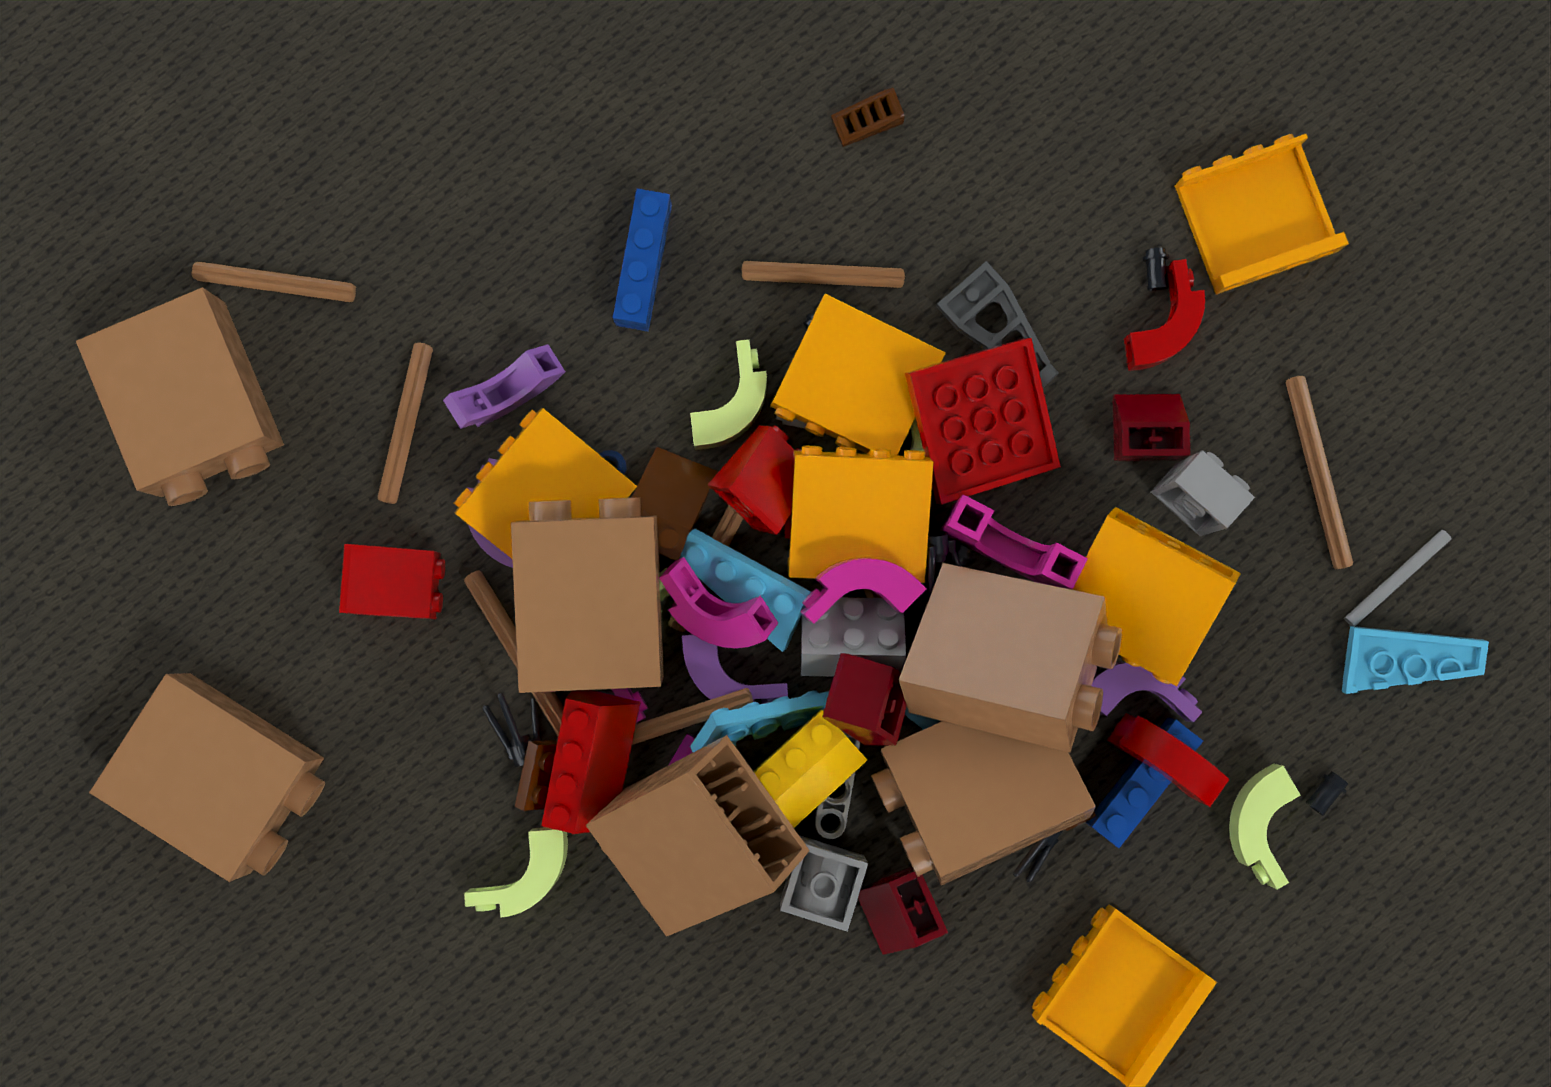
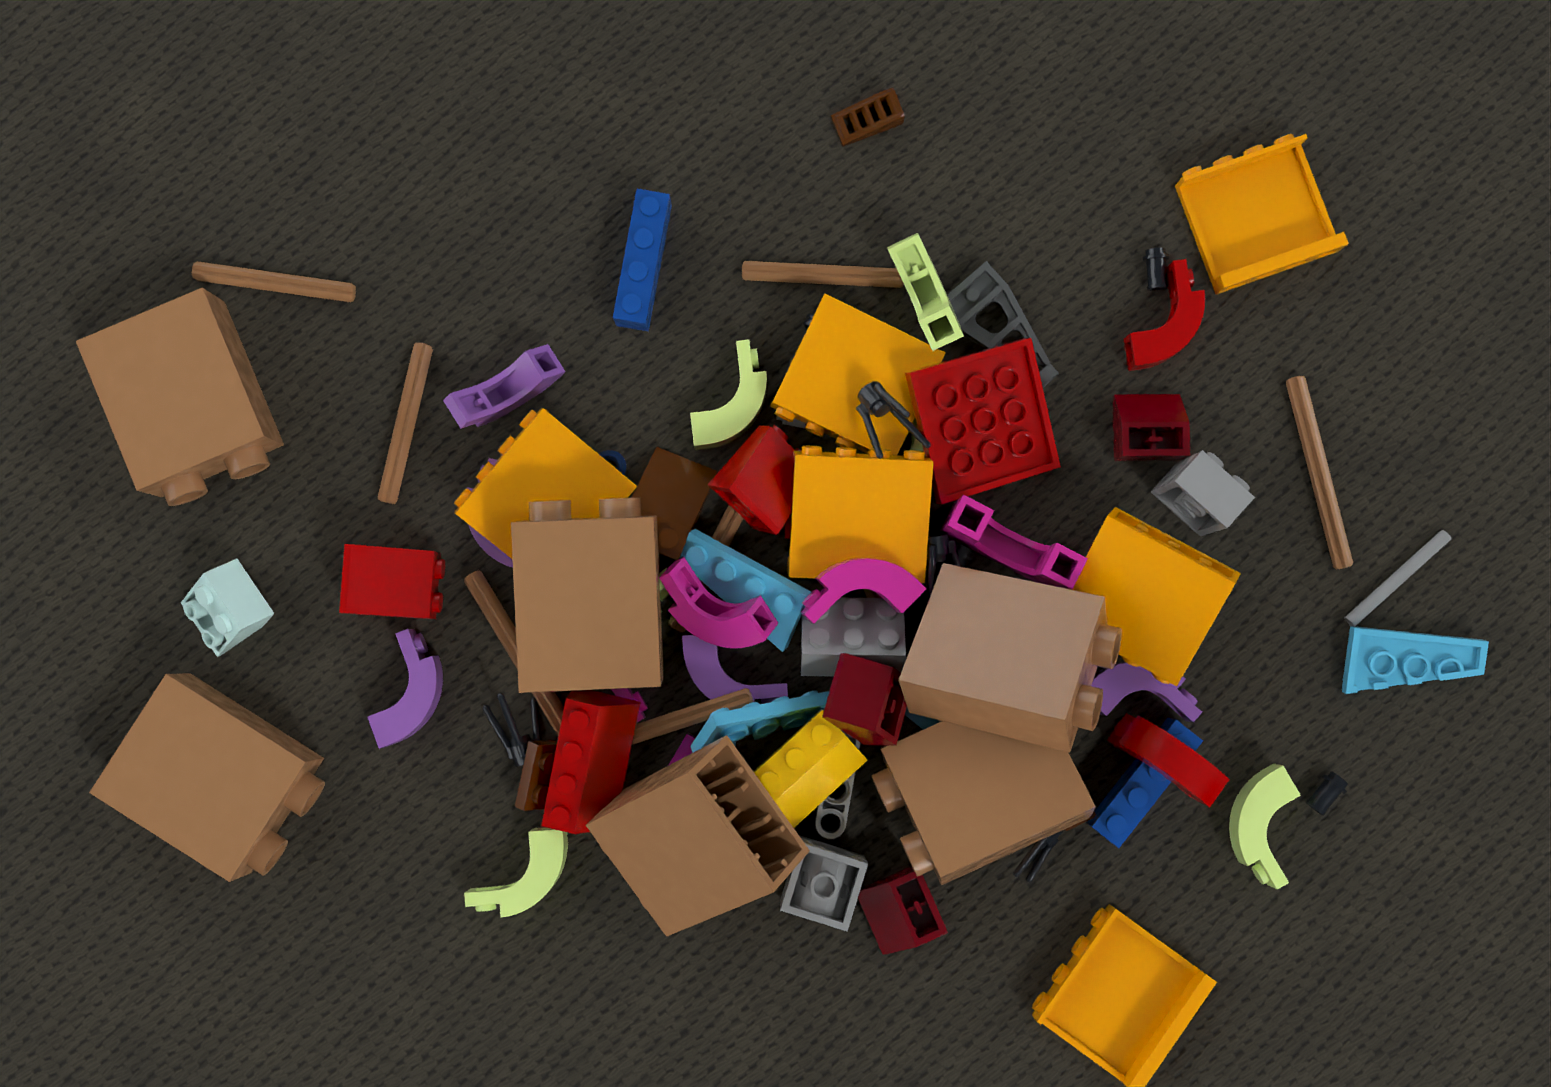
(226, 606): none -> light aqua slope
(420, 696): none -> medium lavender arch
(878, 402): none -> black plant
(926, 292): none -> yellowish green arch

